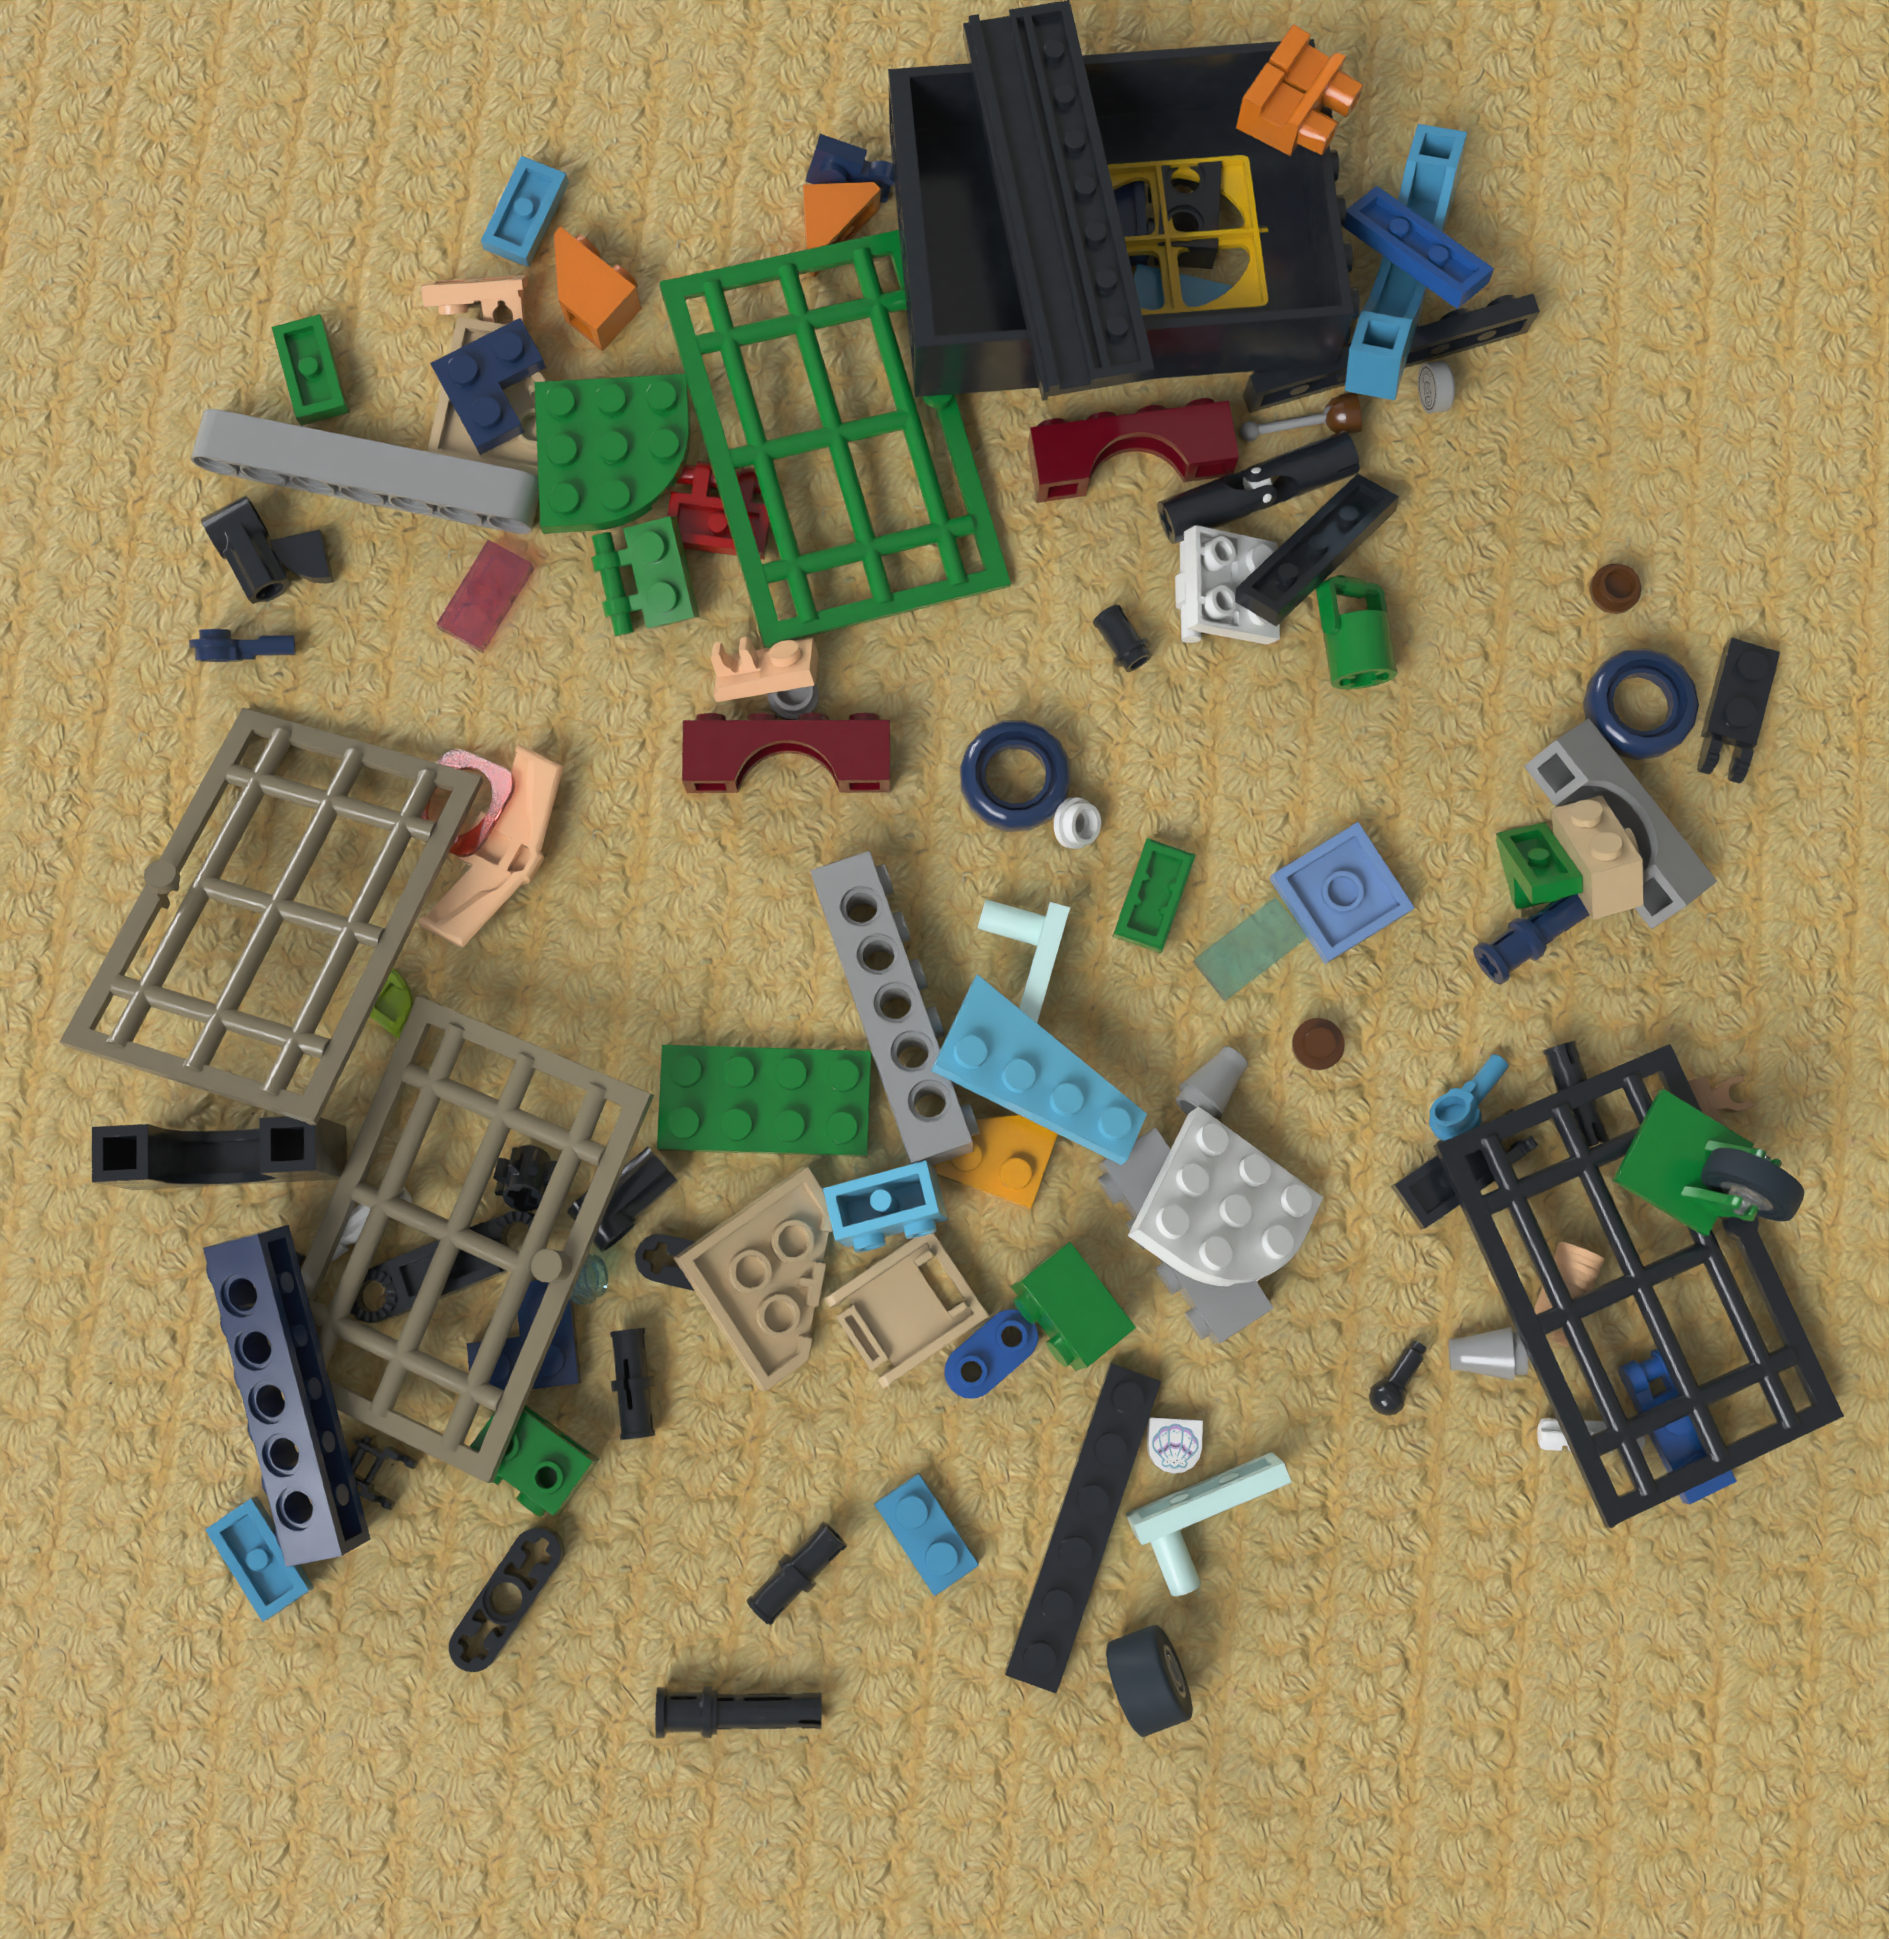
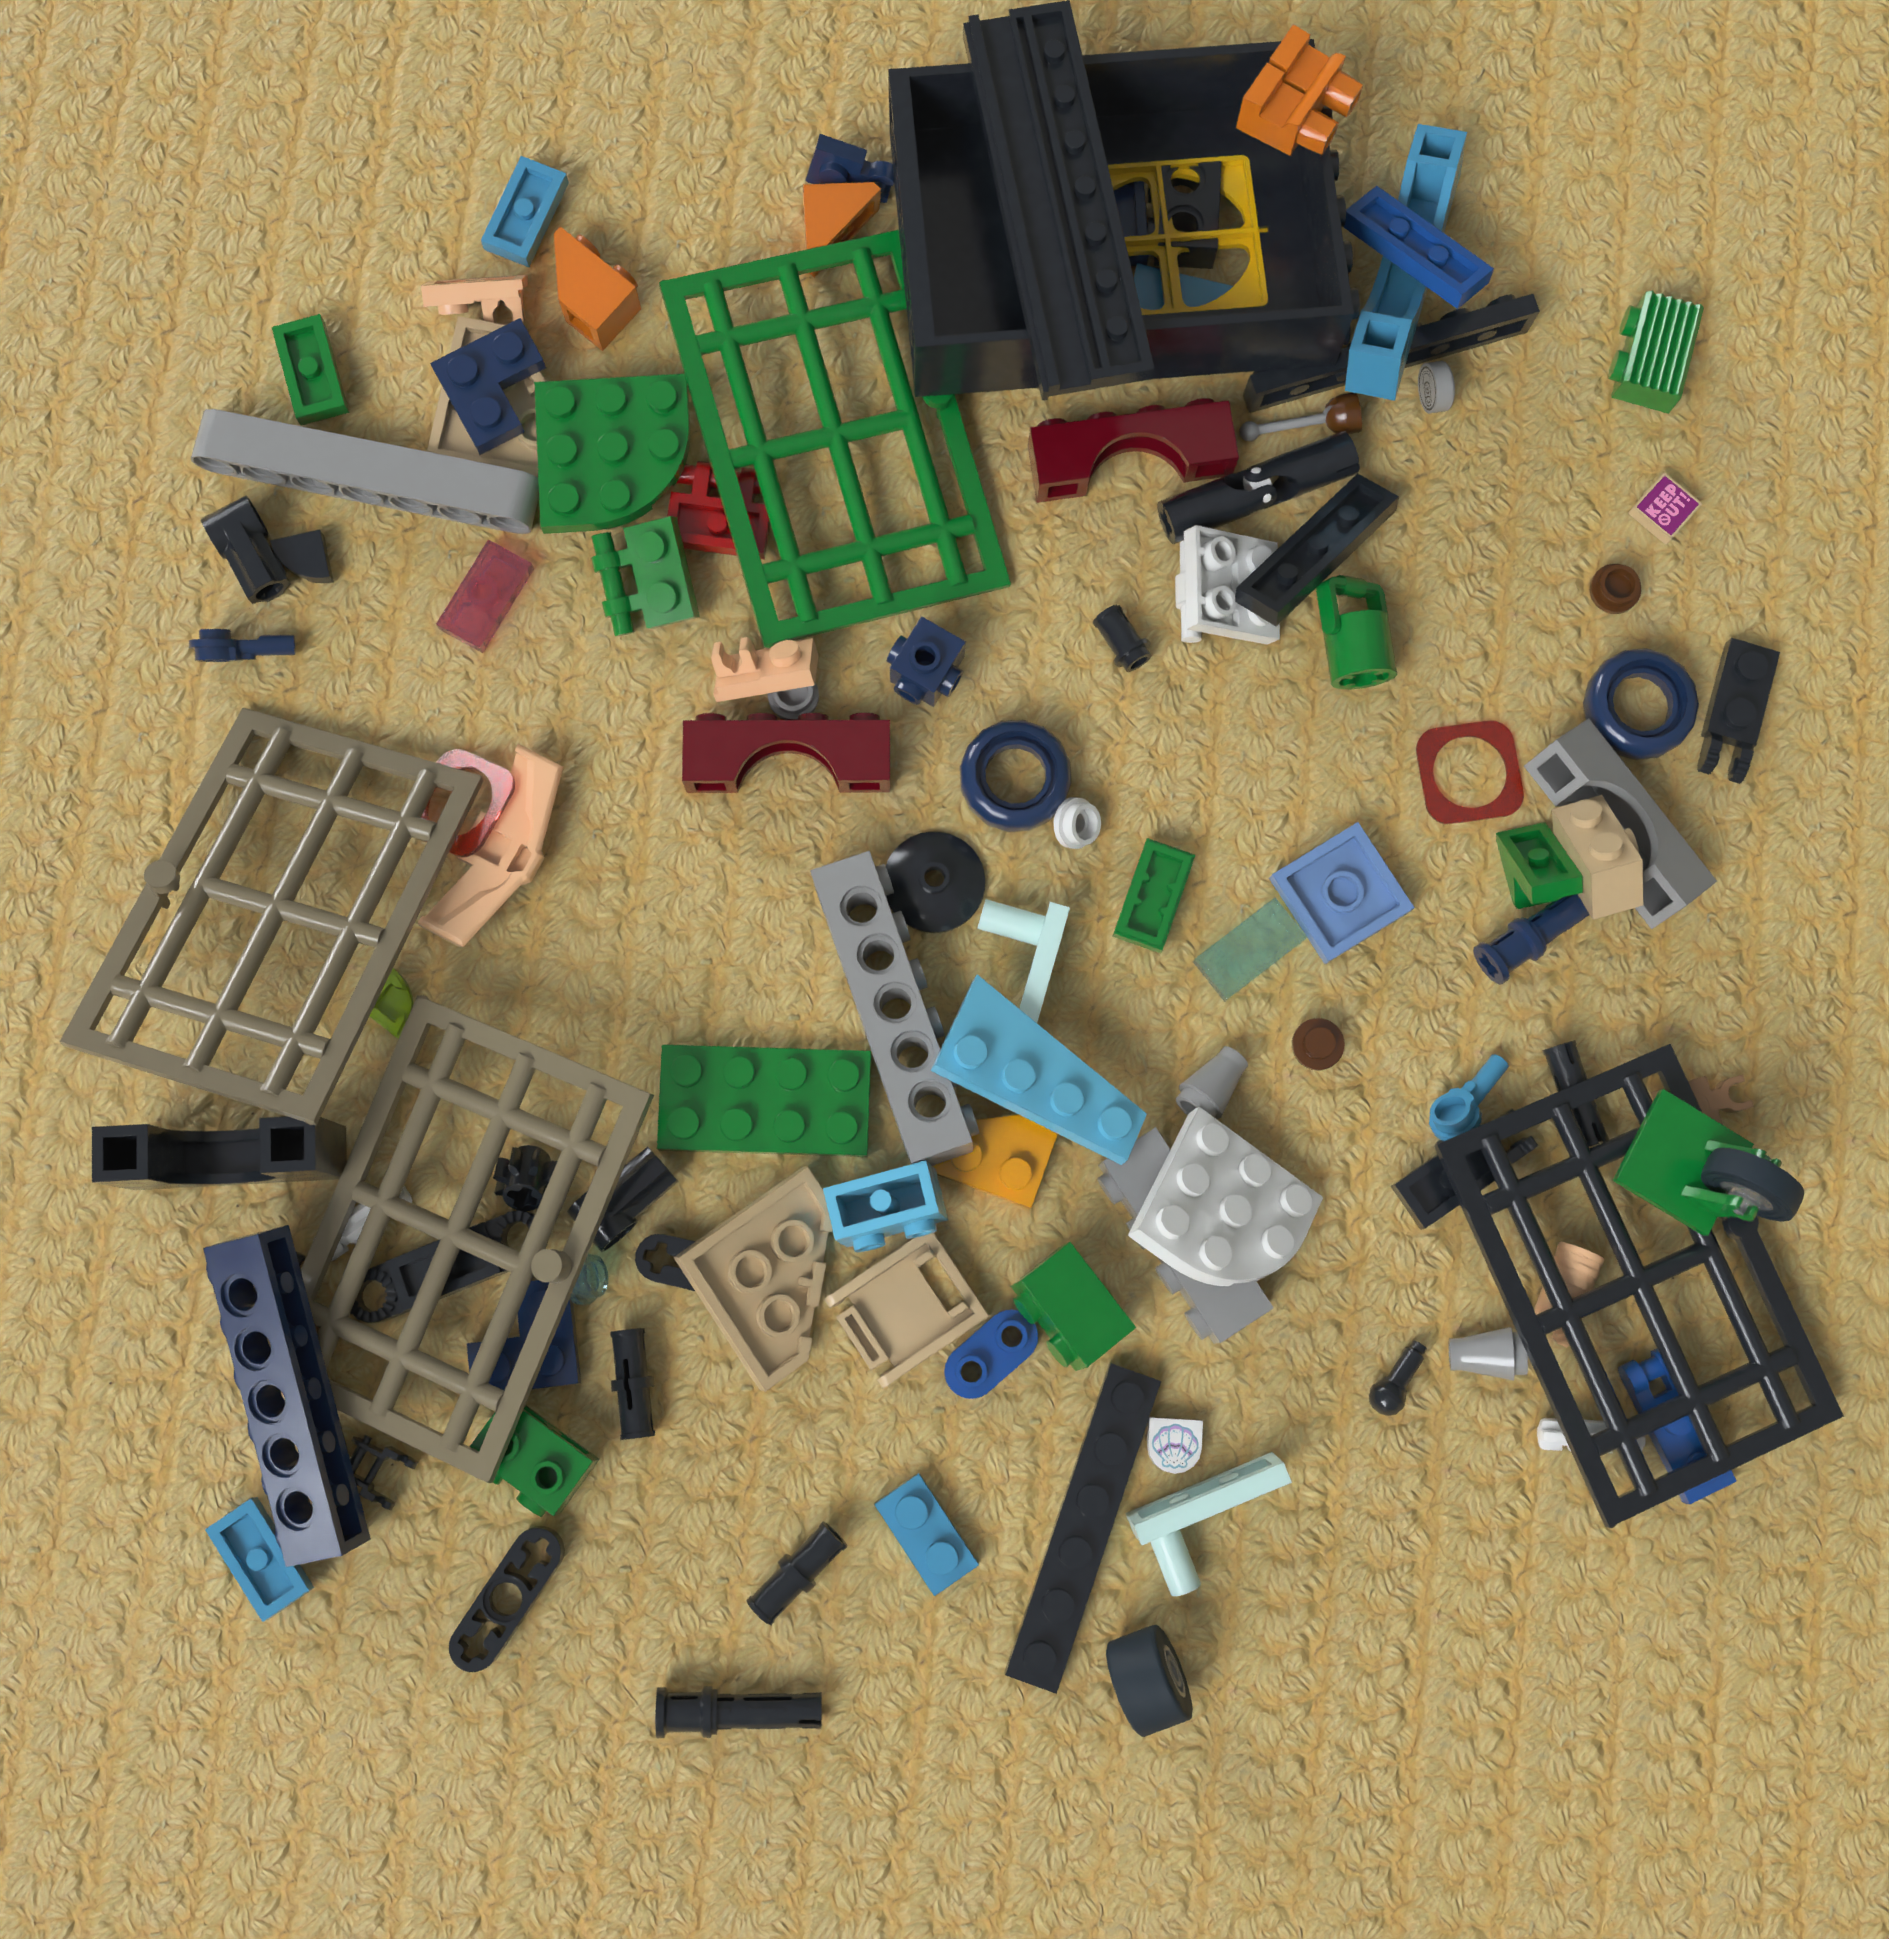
(926, 663): none -> dark blue brick
(938, 907): none -> black dish
(1497, 736): none -> clear red piece
(1655, 352): none -> green brick
(1665, 508): none -> tile

